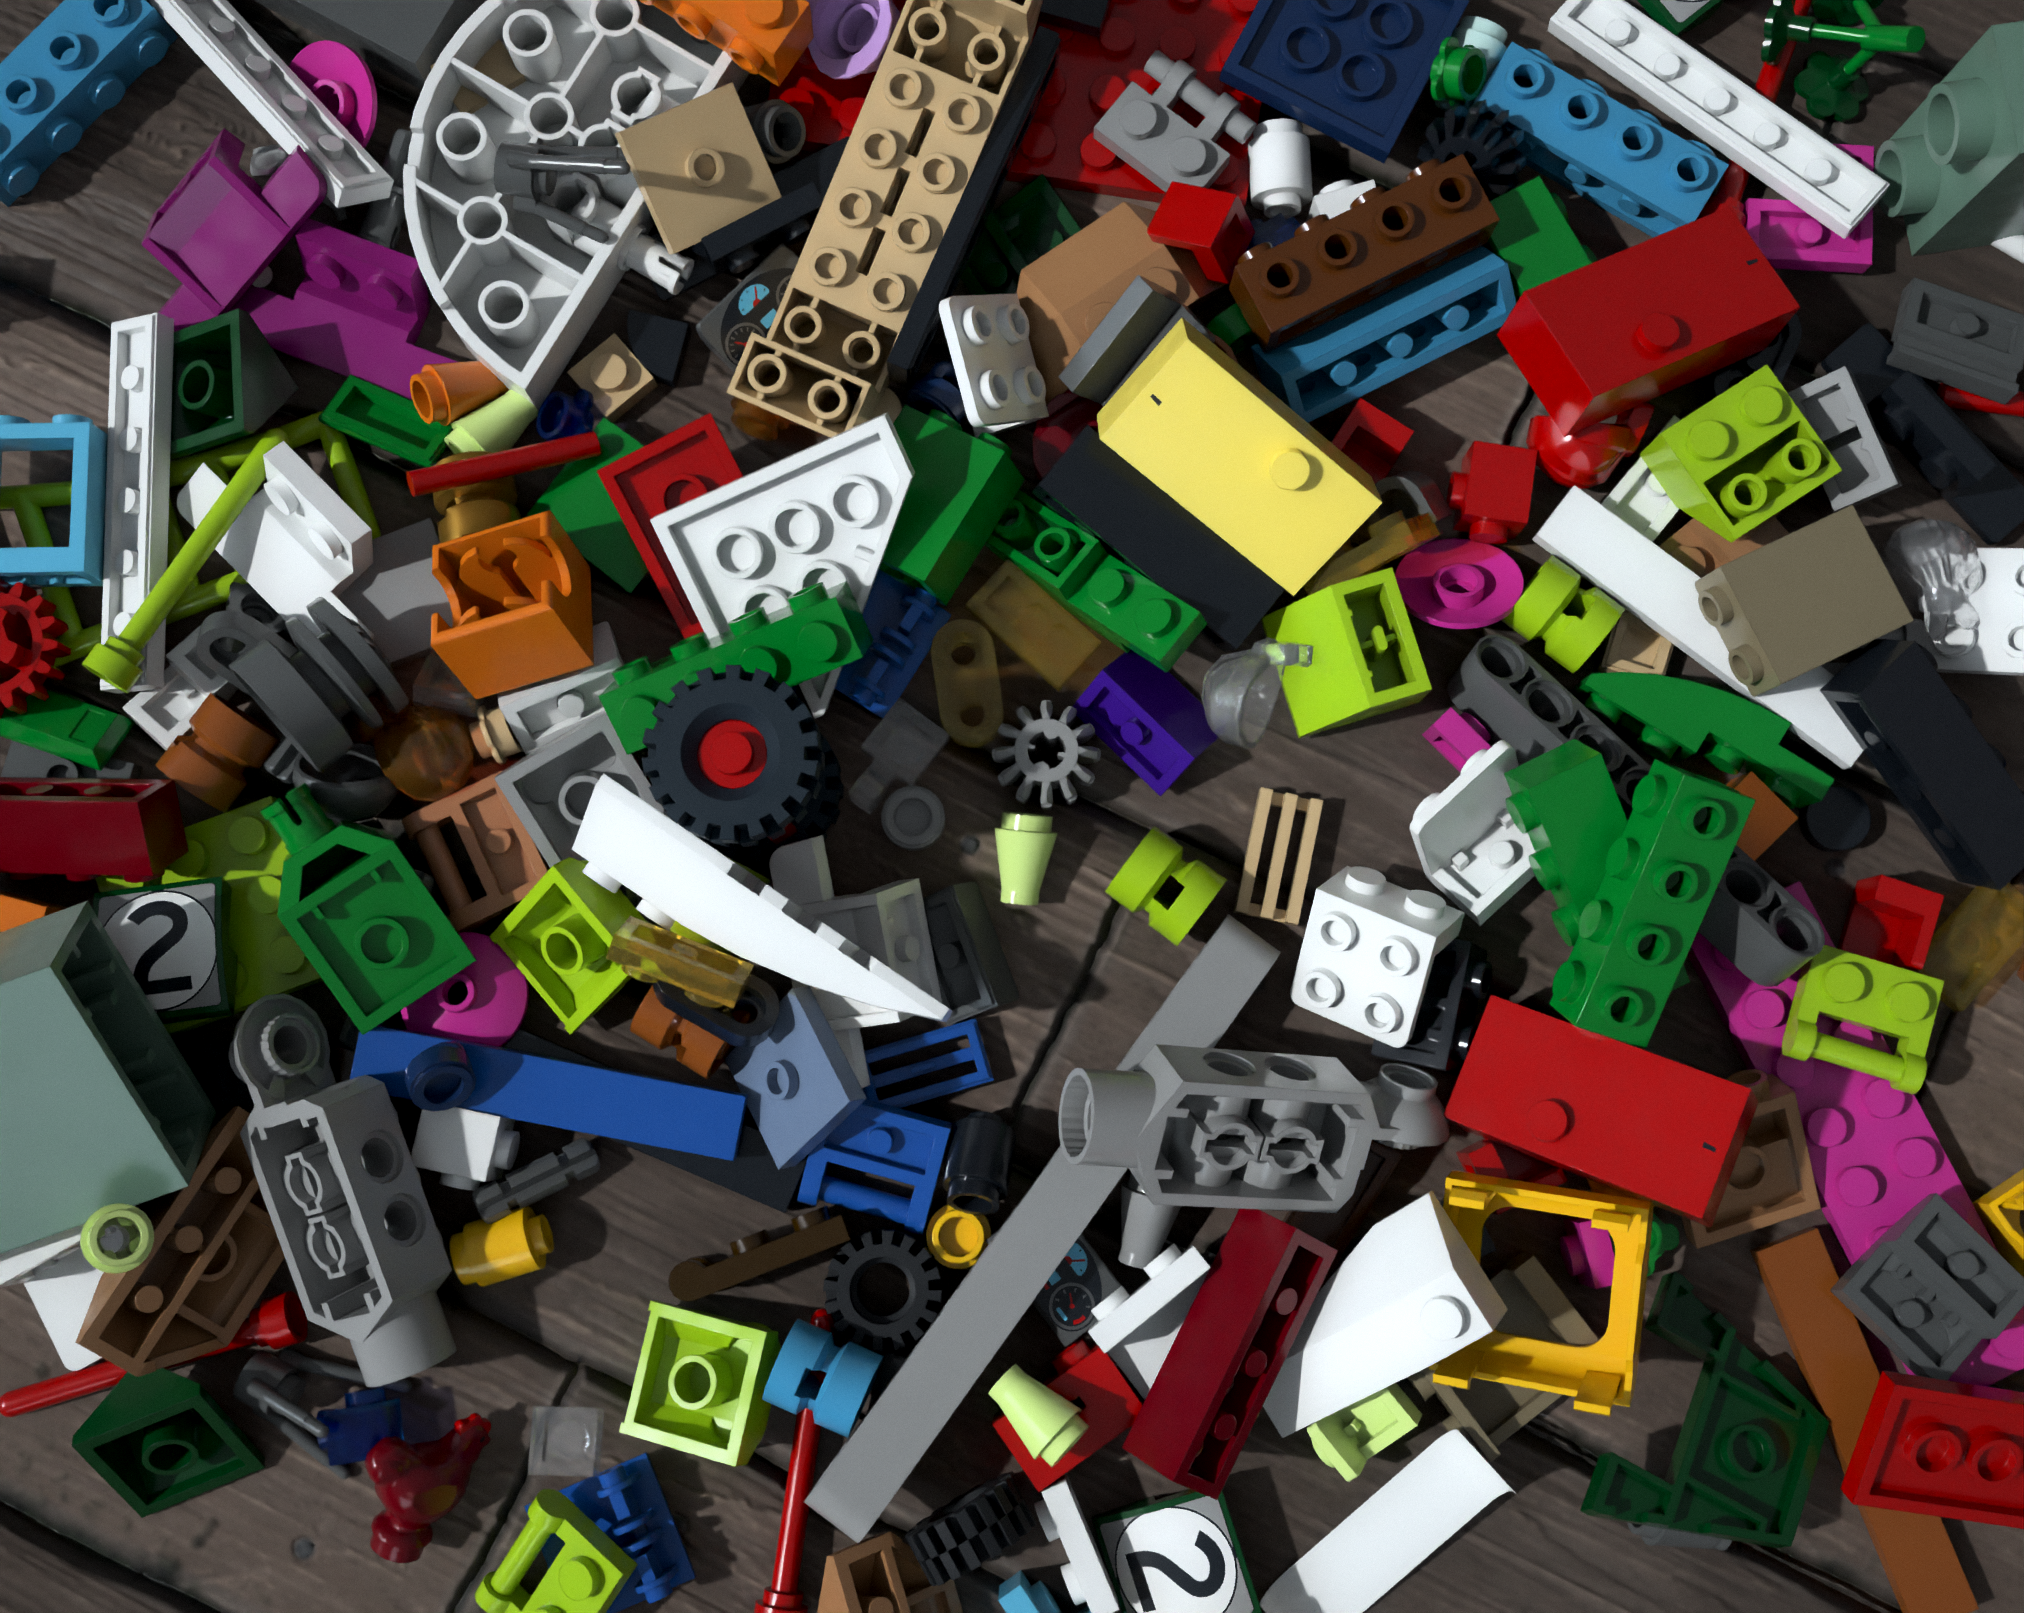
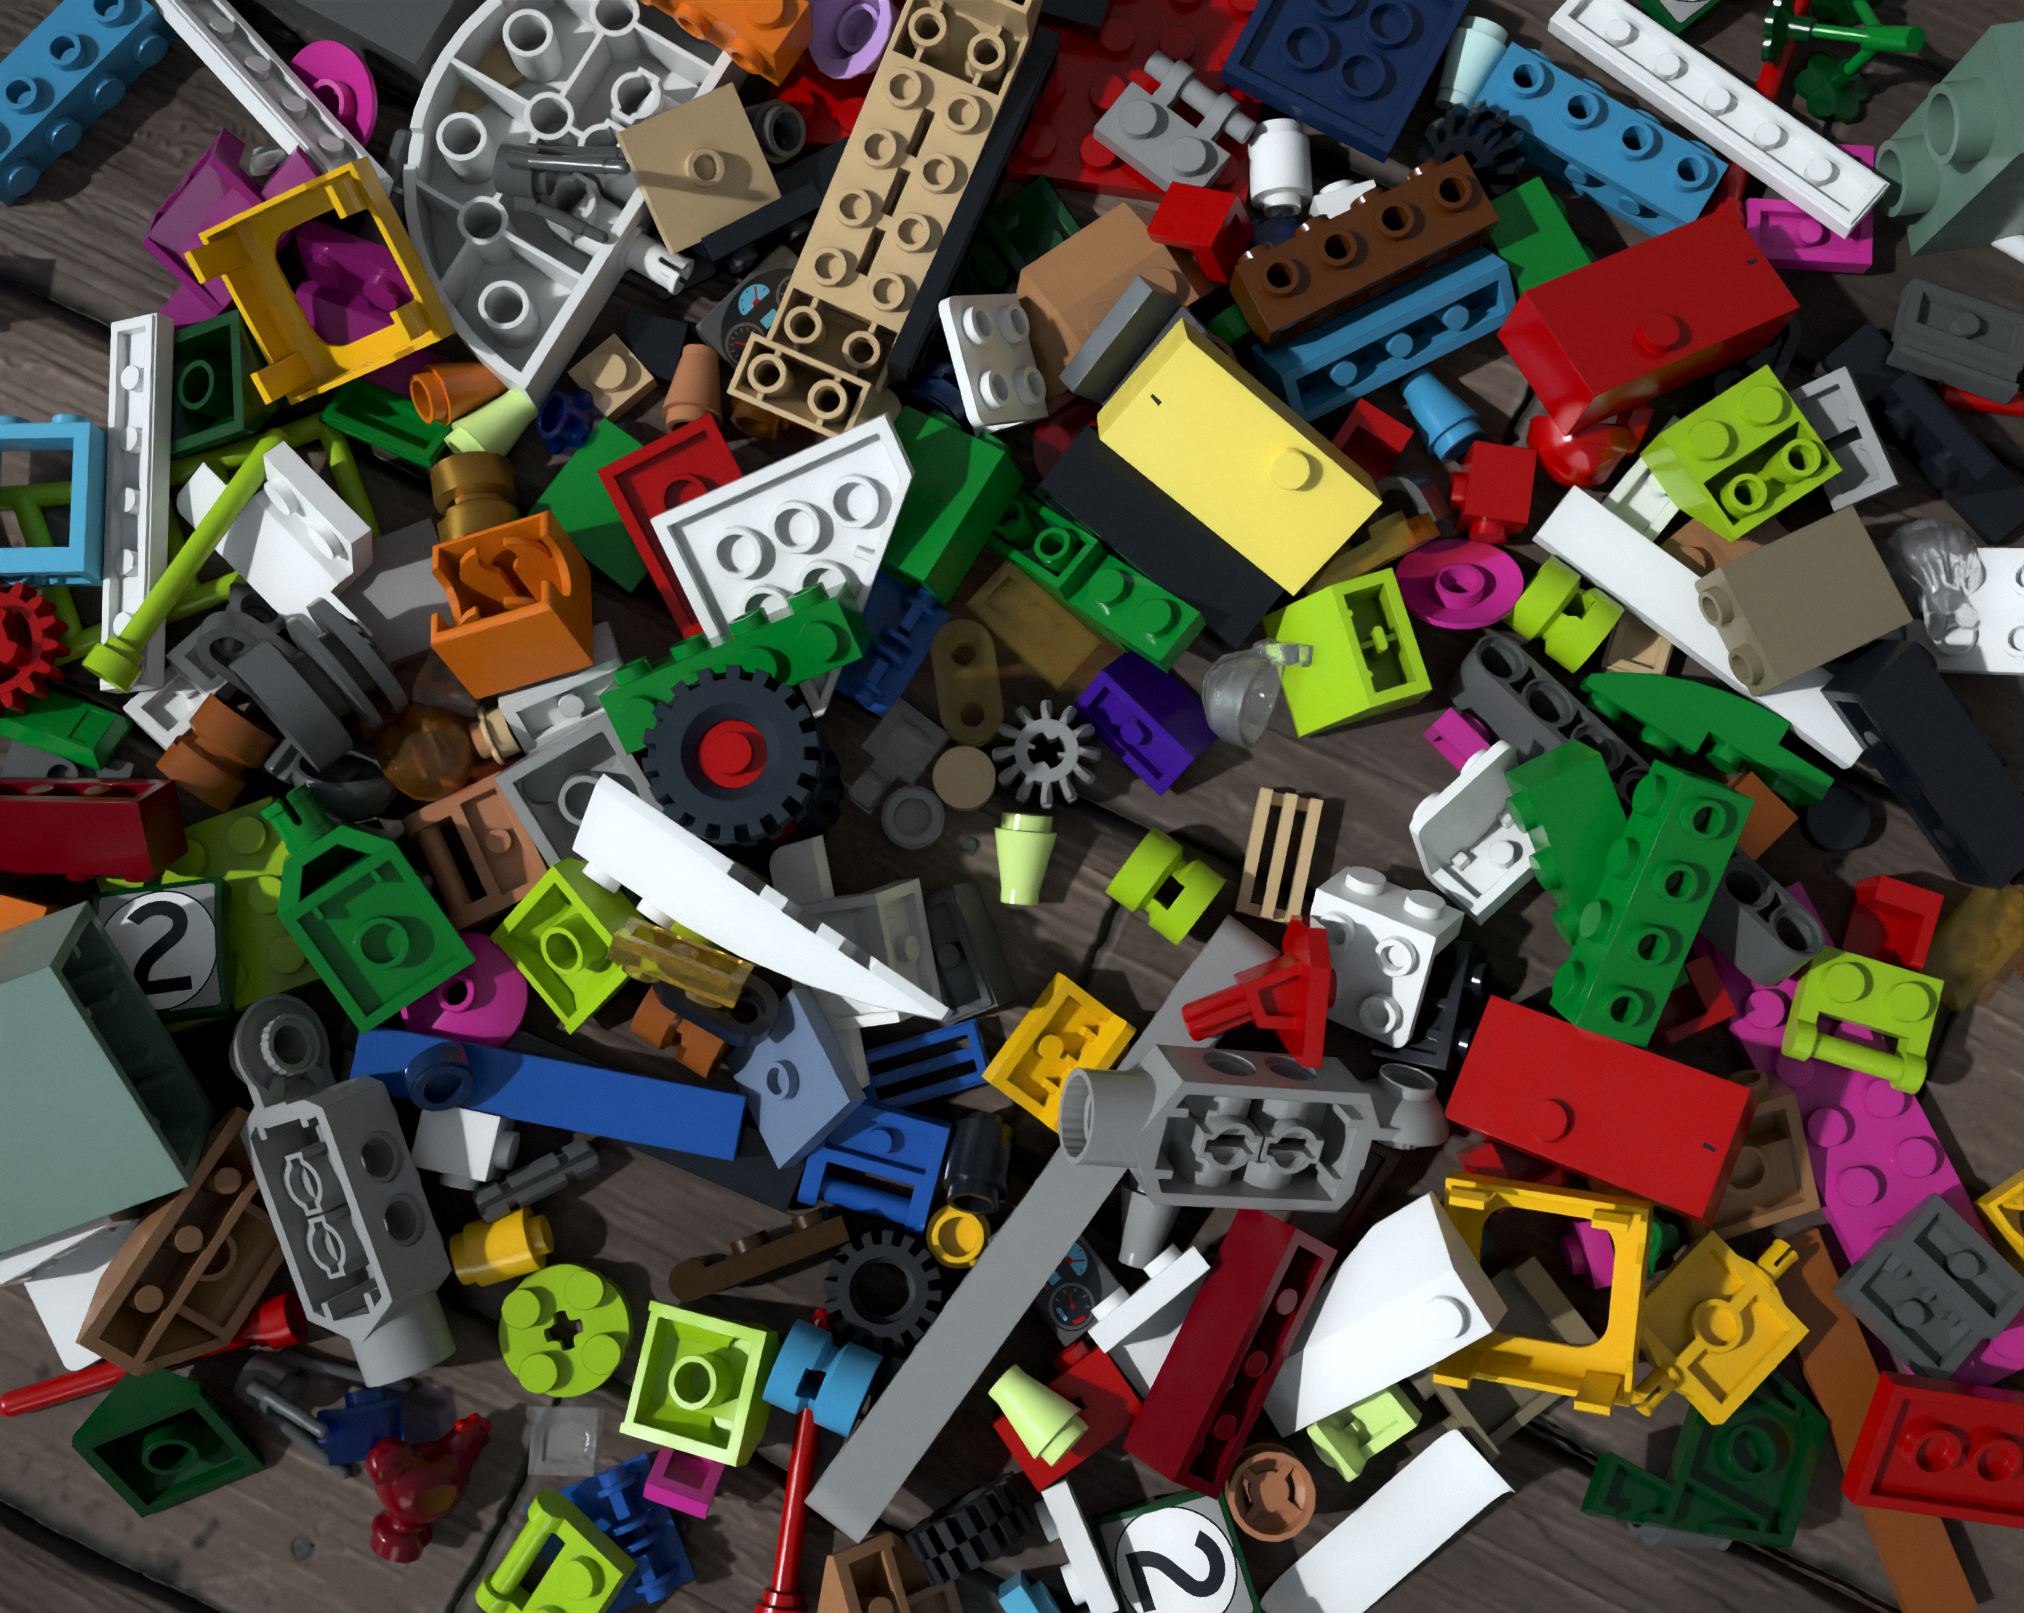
(137, 1238): yellowish green cone -> none
(246, 259): none -> yellow piece
(503, 463): red bar -> none
(545, 1363): none -> lime plate
(684, 1481): none -> dark pink plate
(694, 388): none -> nougat cone
(964, 778): none -> tan tile
(1056, 1036): none -> yellow bracket
(1270, 1490): none -> nougat wheel
(1278, 995): none -> red piece
(1441, 417): none -> dark azure cone
(1457, 72): green plate -> none
(1694, 1004): none -> red panel
(1715, 1327): none -> yellow plate

